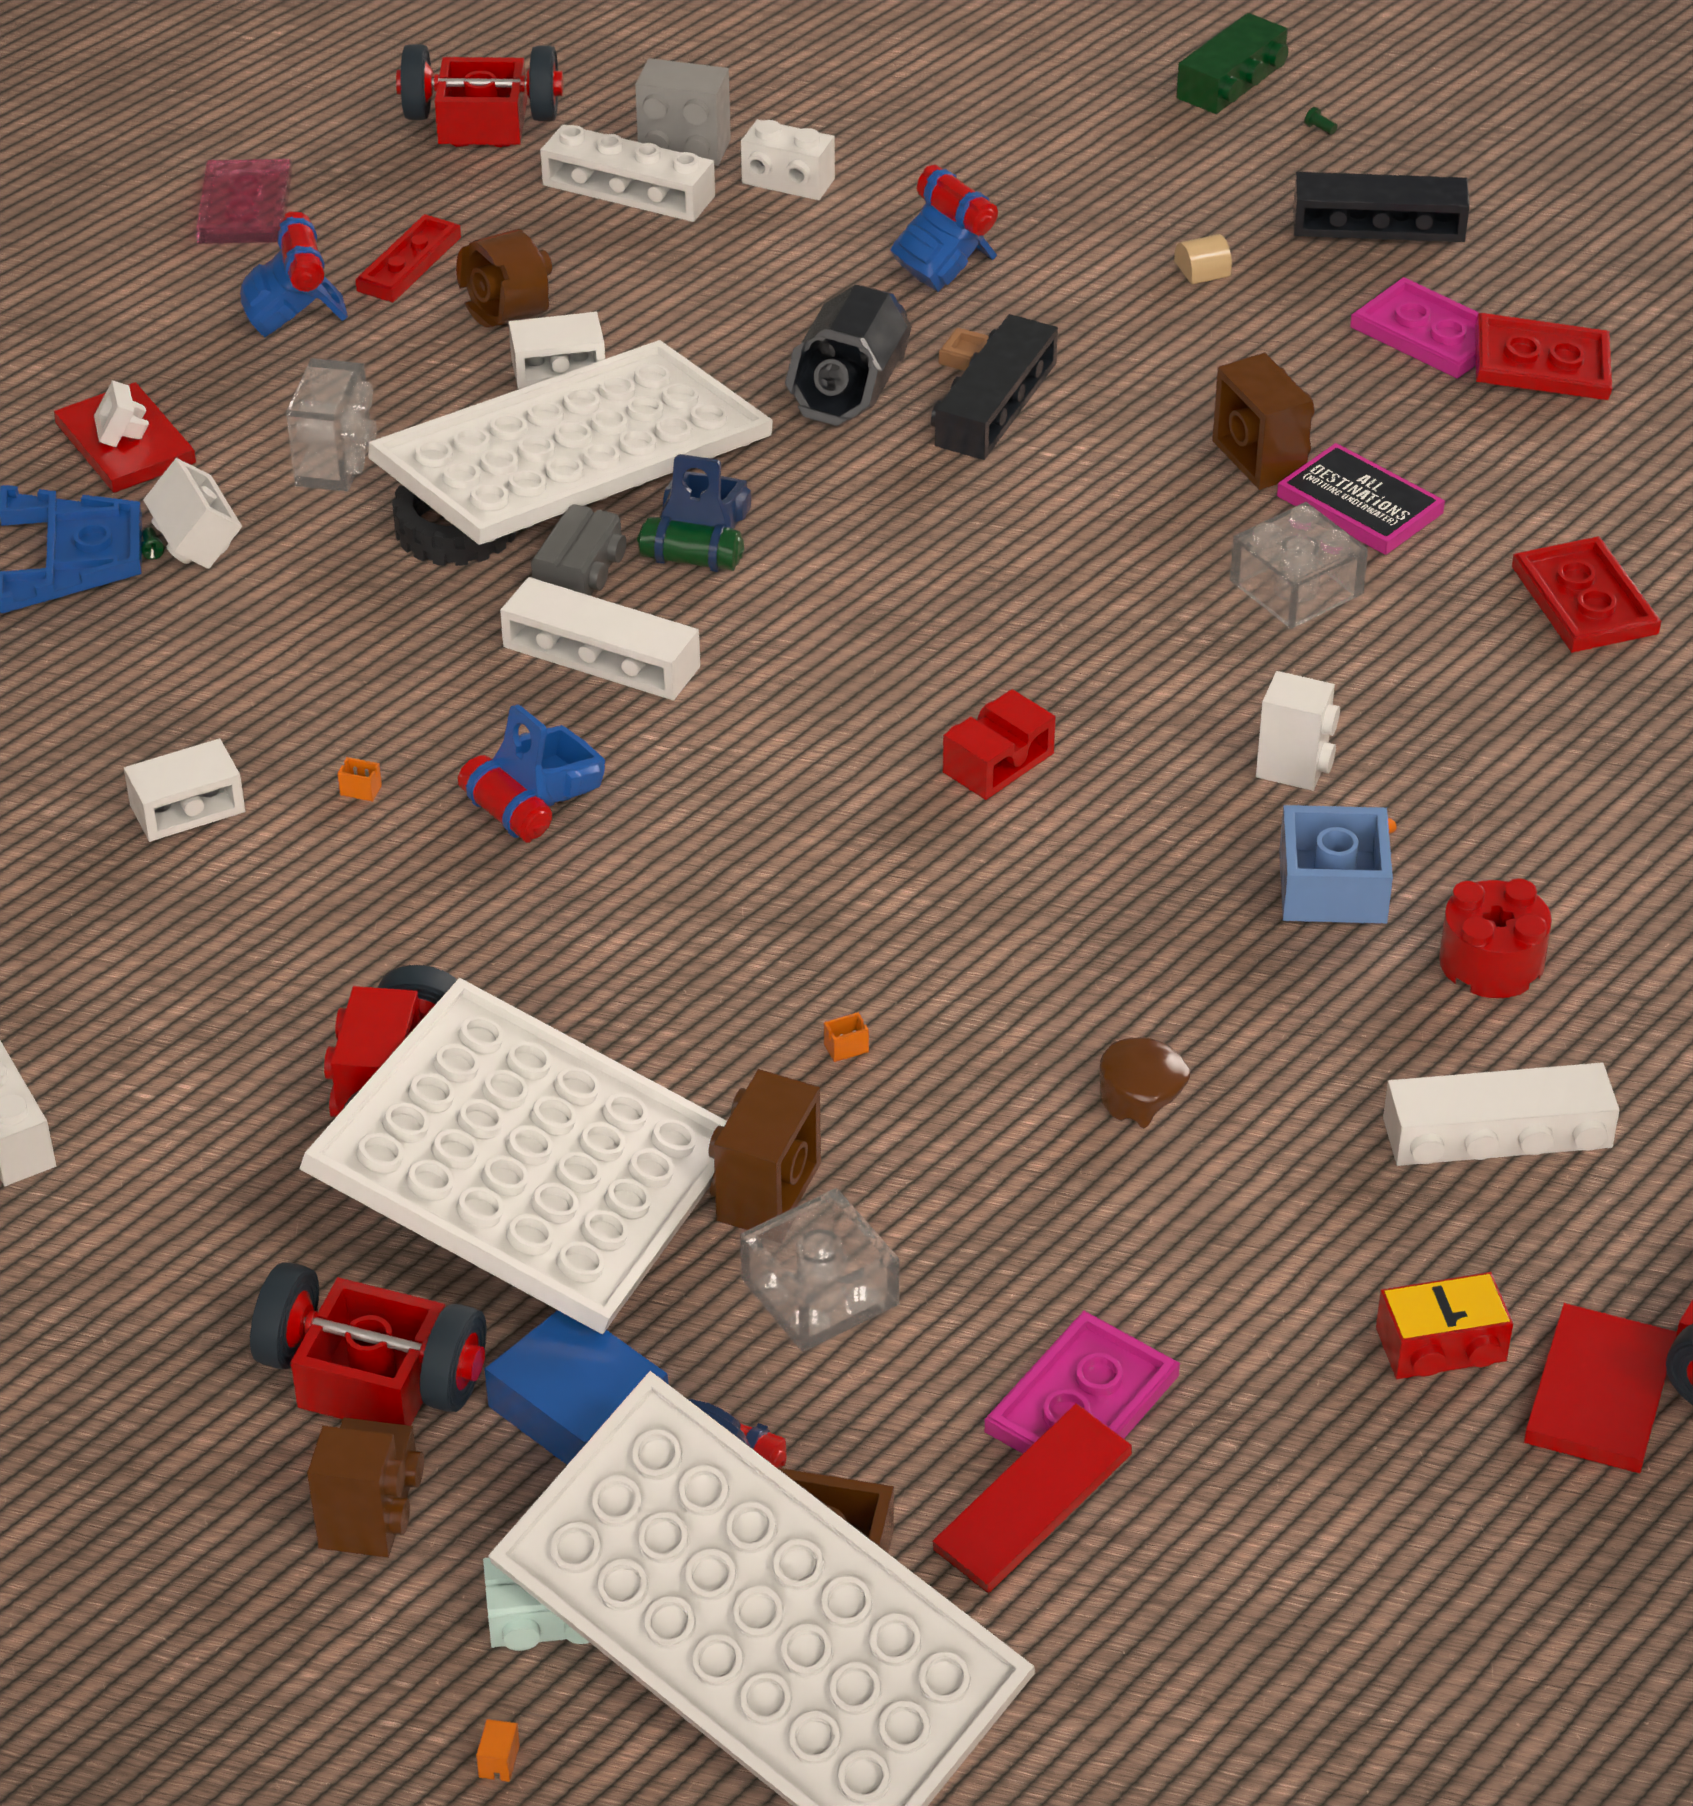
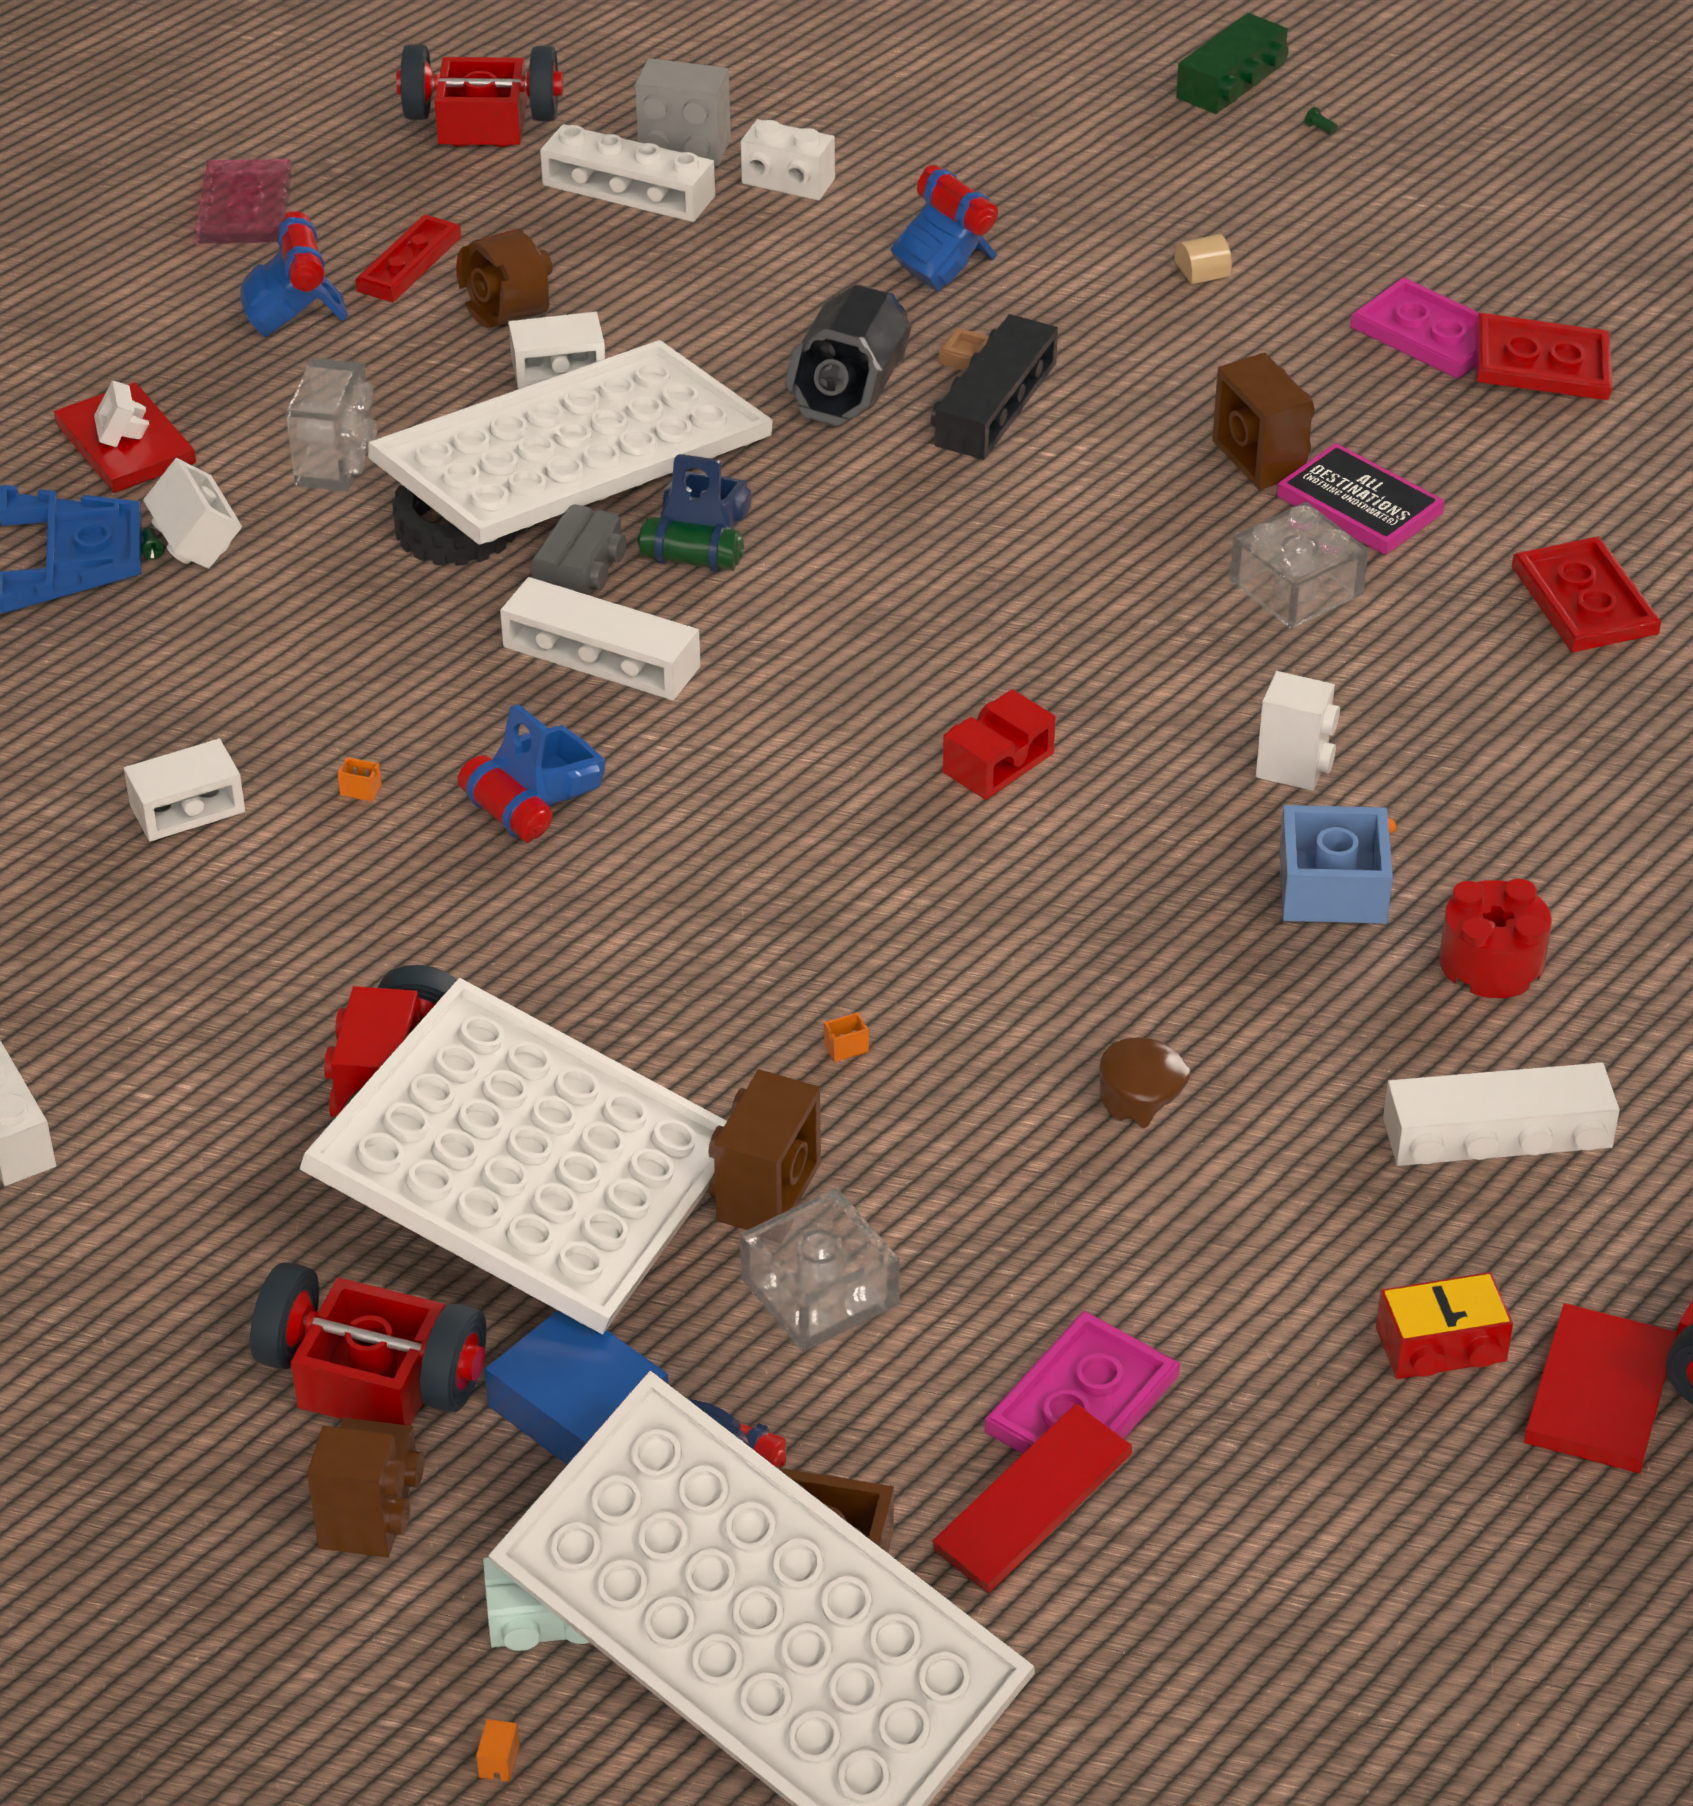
(1381, 206): black brick -> none

